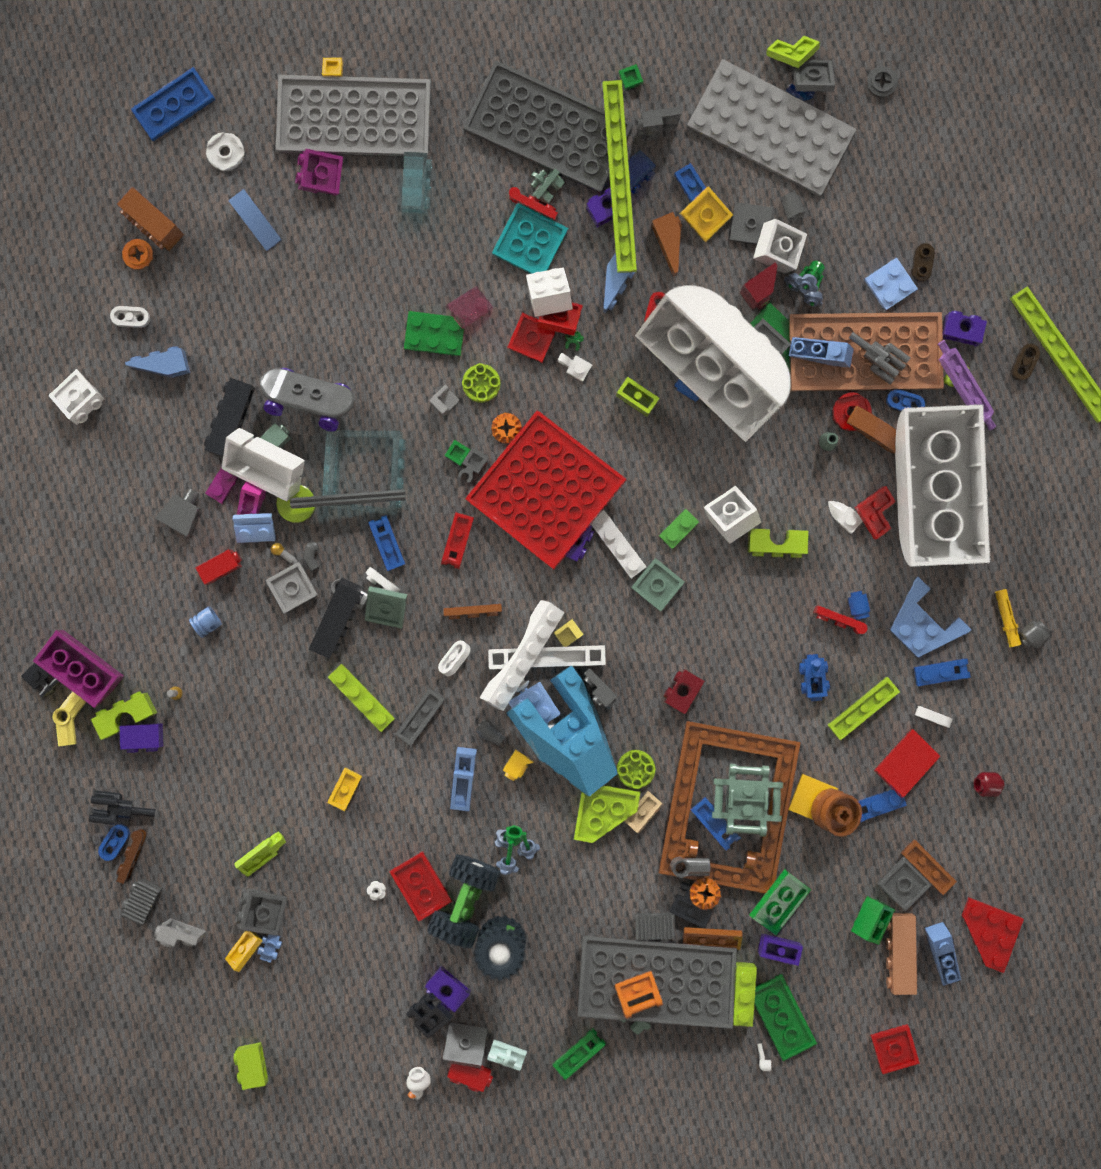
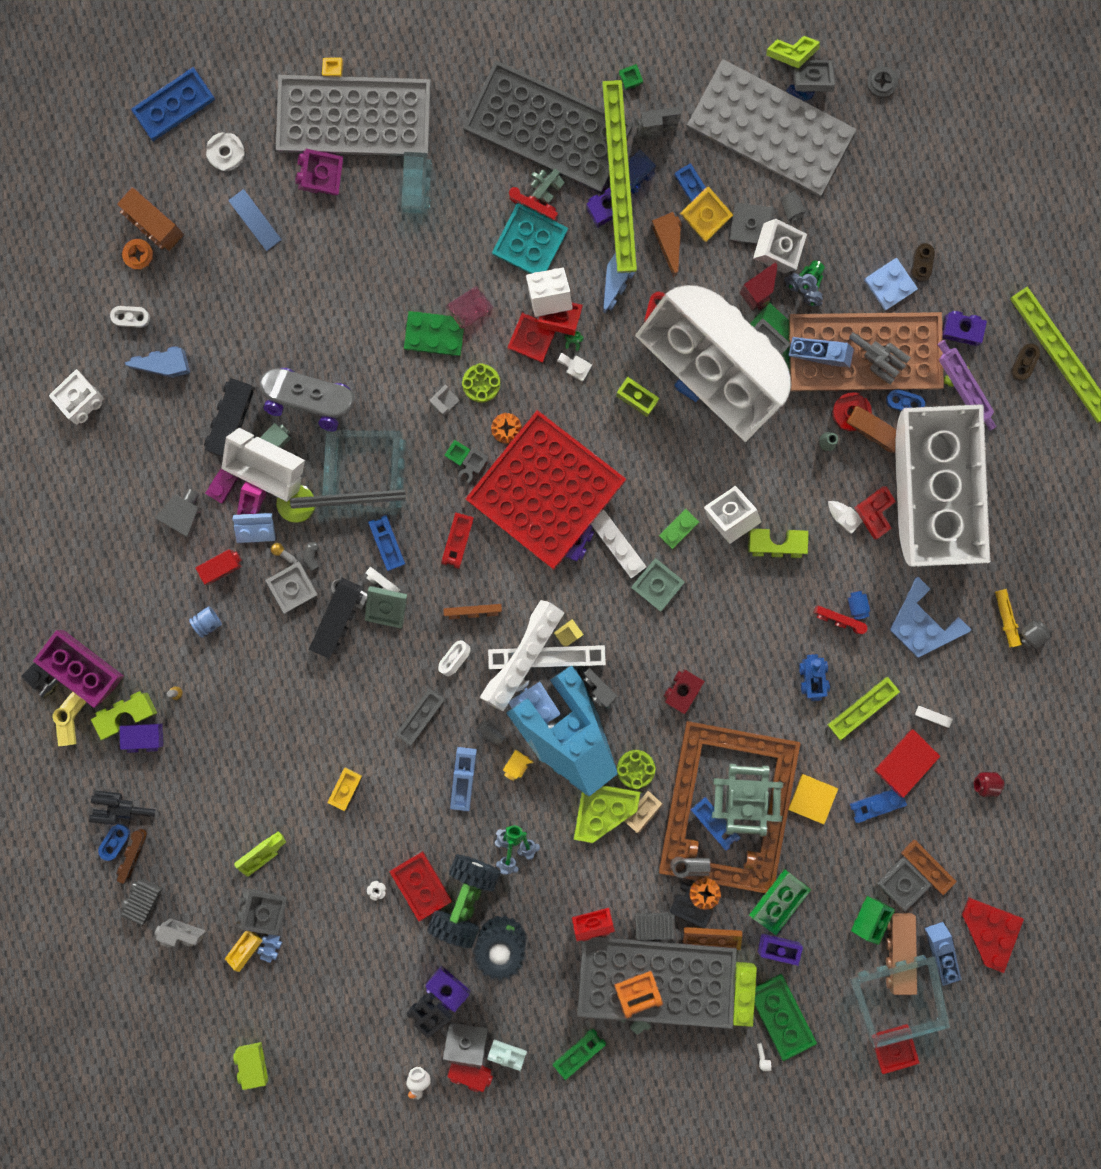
(361, 697): lime plate -> none
(593, 924): none -> red plate
(836, 812): dark orange wheel -> none
(909, 1032): none -> clear light blue windscreen
(941, 672): blue plate -> none

